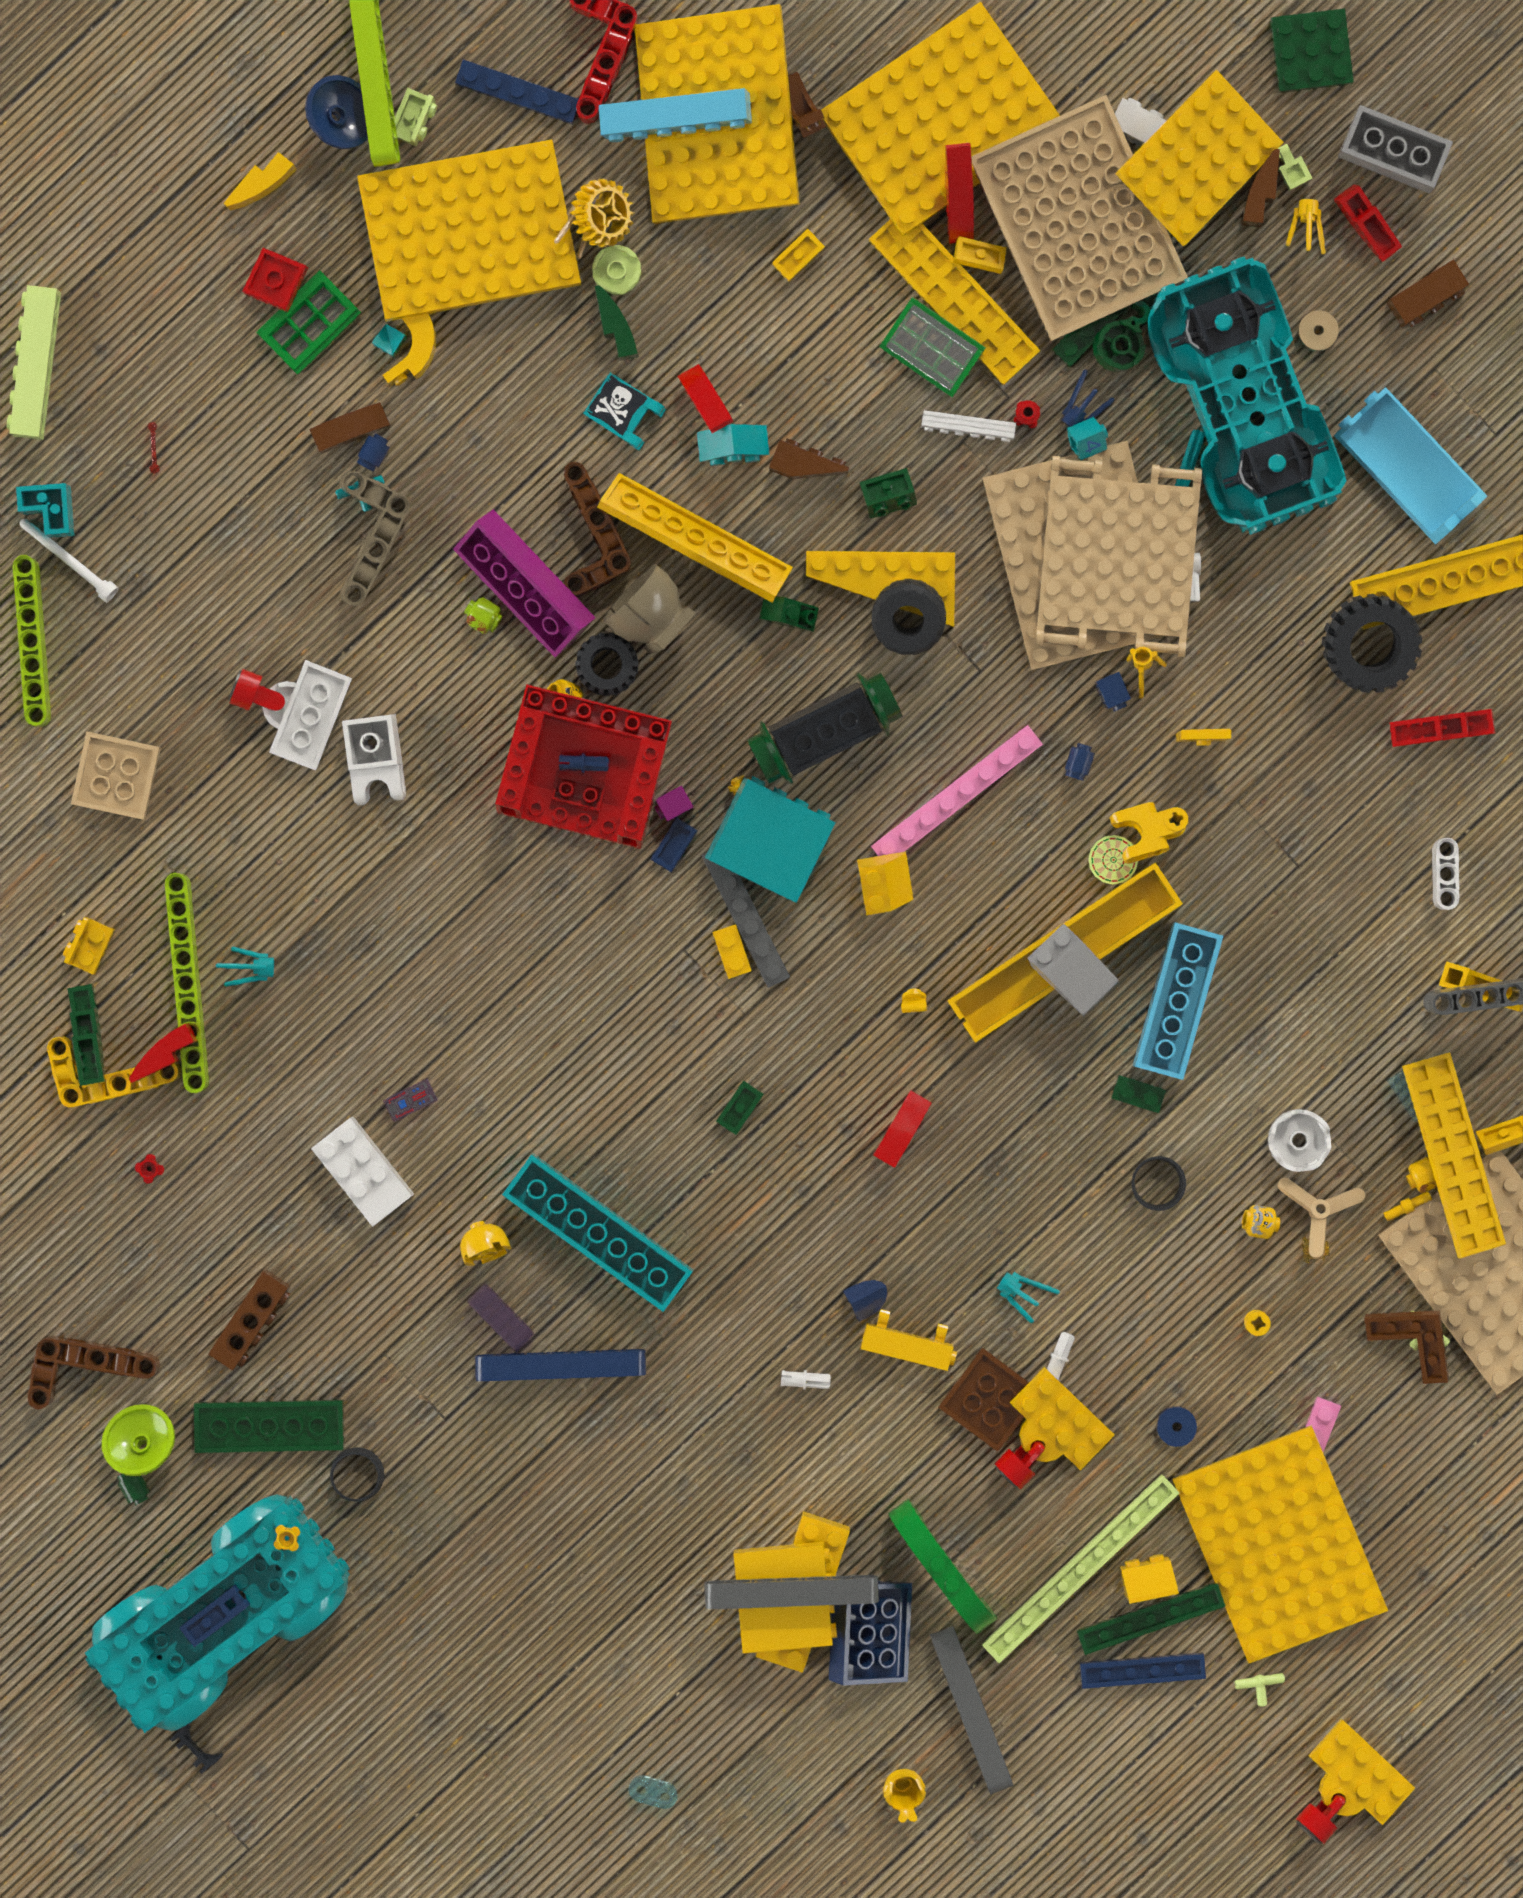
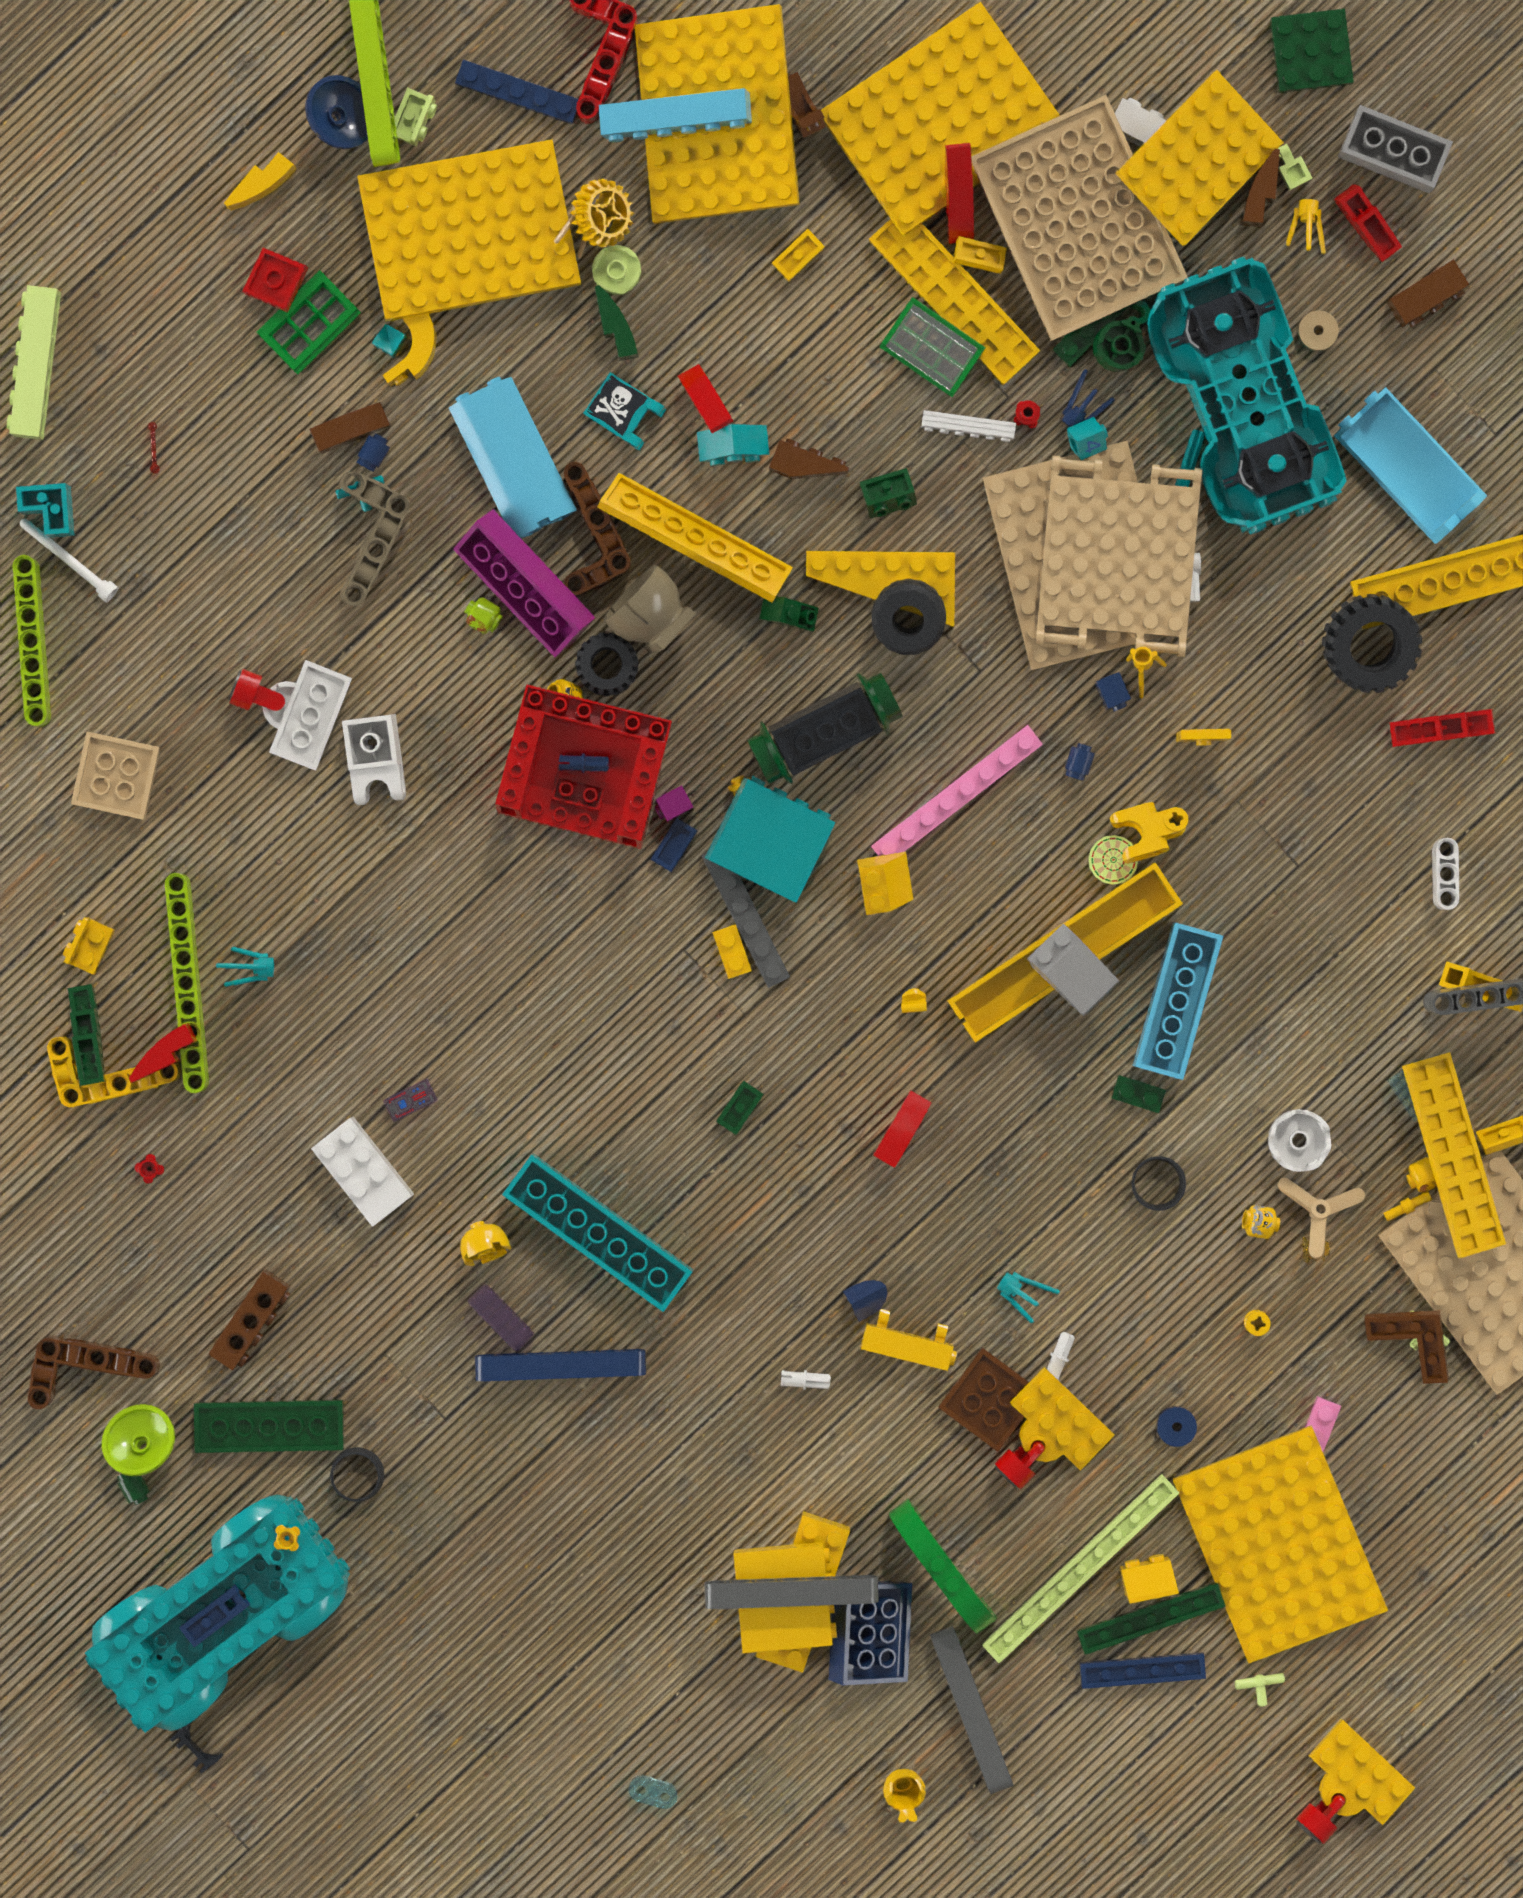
(512, 457): none -> medium azure cylinder

